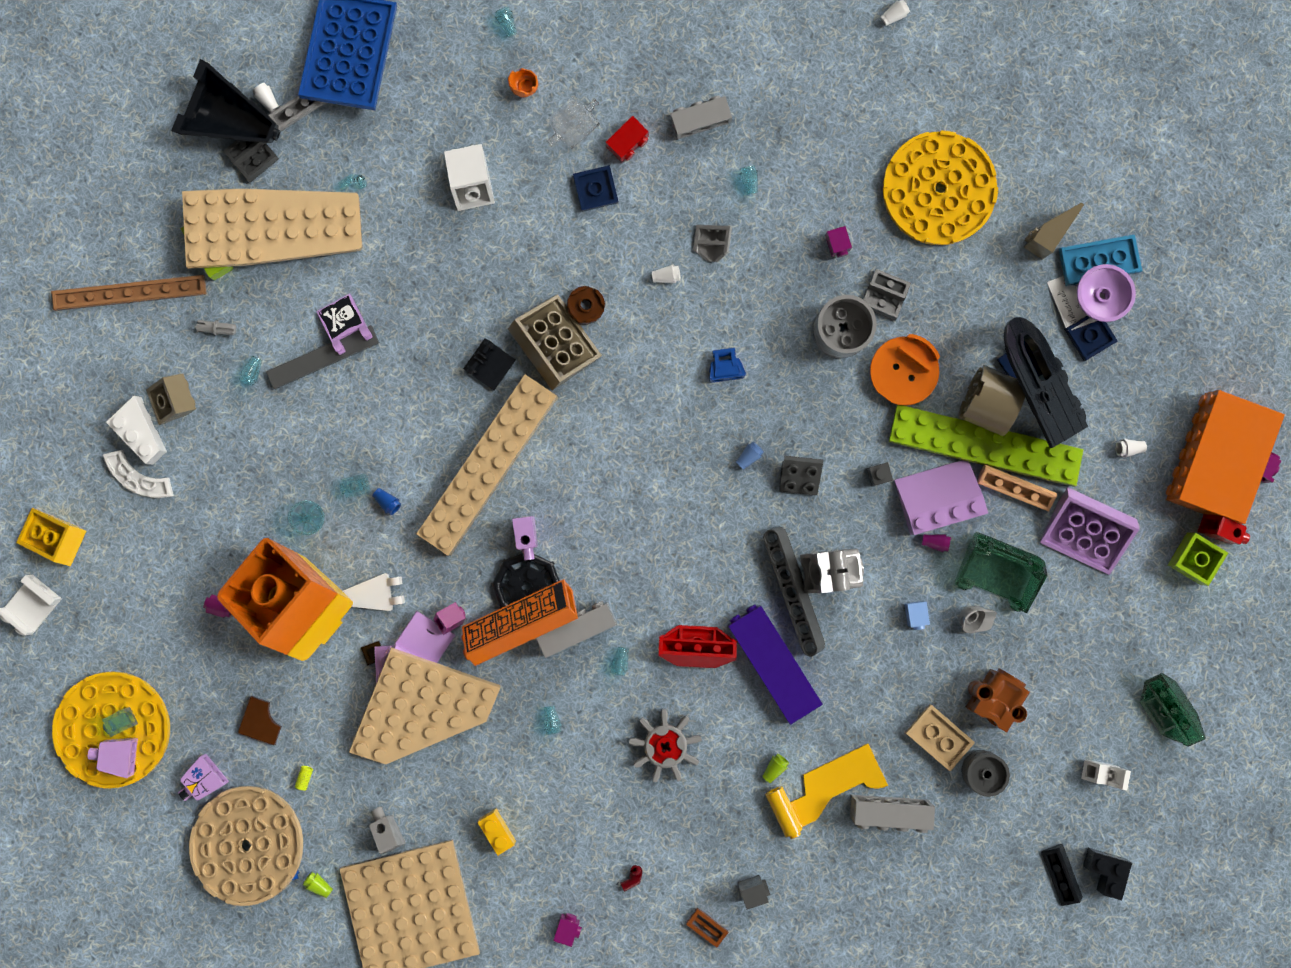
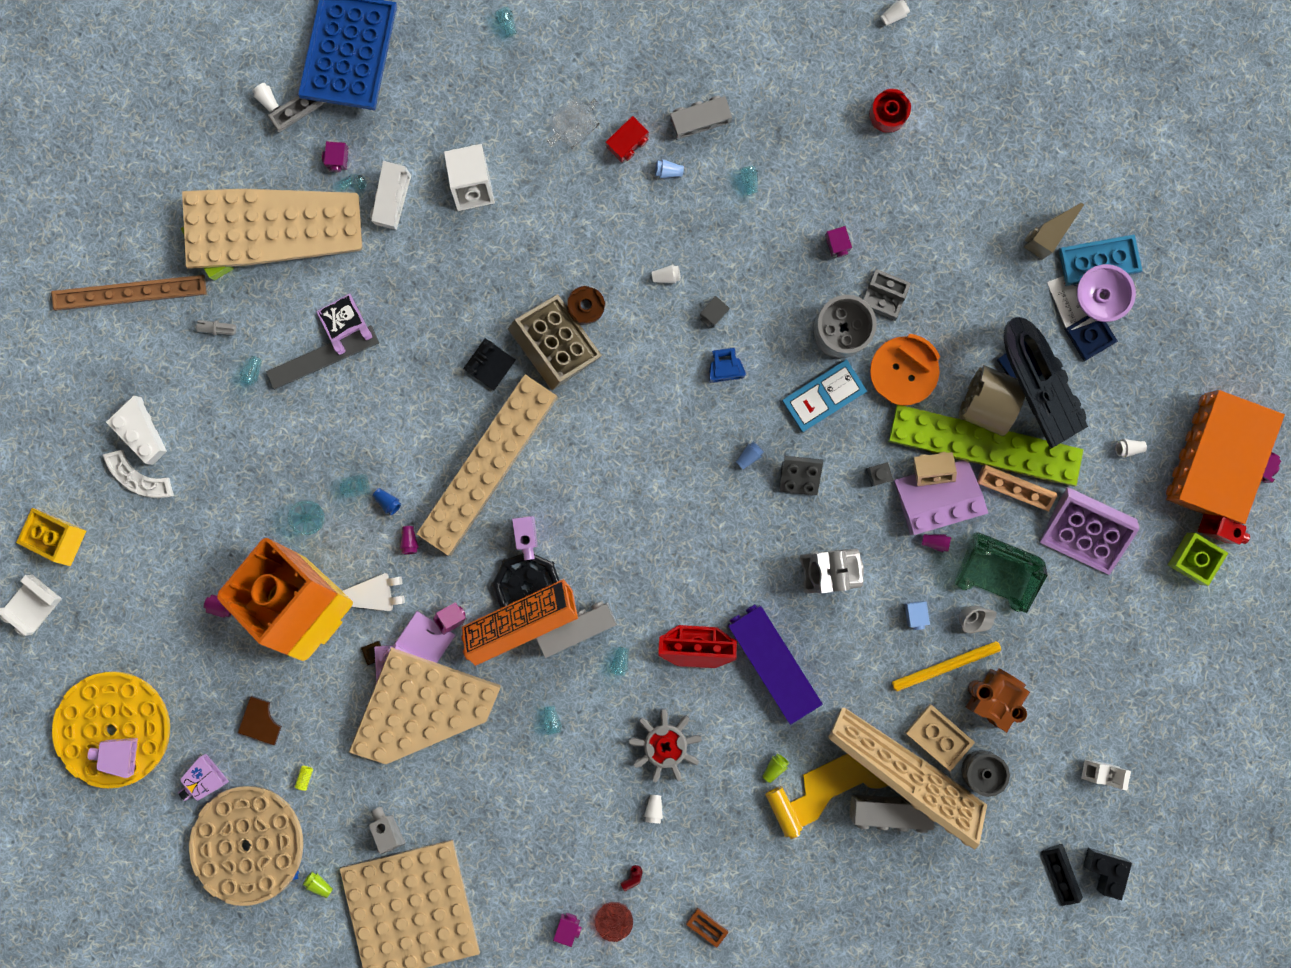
(119, 722): clear light blue brick -> none
(171, 398): dark tan slope -> none
(223, 111): black cone -> none
(251, 158): dark grey slope -> none
(335, 156): none -> magenta brick
(390, 195): none -> white wedge
(408, 541): none -> magenta cone
(496, 831): yellow brick -> none
(523, 82): orange hair -> none
(595, 188): dark blue tile -> none
(614, 915): none -> clear red tile
(654, 809): none -> white cone
(668, 169): none -> light blue cone
(712, 241): light grey slope -> none
(714, 312): none -> dark grey brick
(754, 891): dark grey brick -> none
(791, 599): dark grey beam -> none
(824, 395): none -> tile
(900, 108): none -> red brick
(912, 777): none -> tan wing
(935, 469): none -> tan brick
(946, 666): none -> yellow axle
(967, 180): yellow plate -> none
(1171, 710): clear green wedge -> none

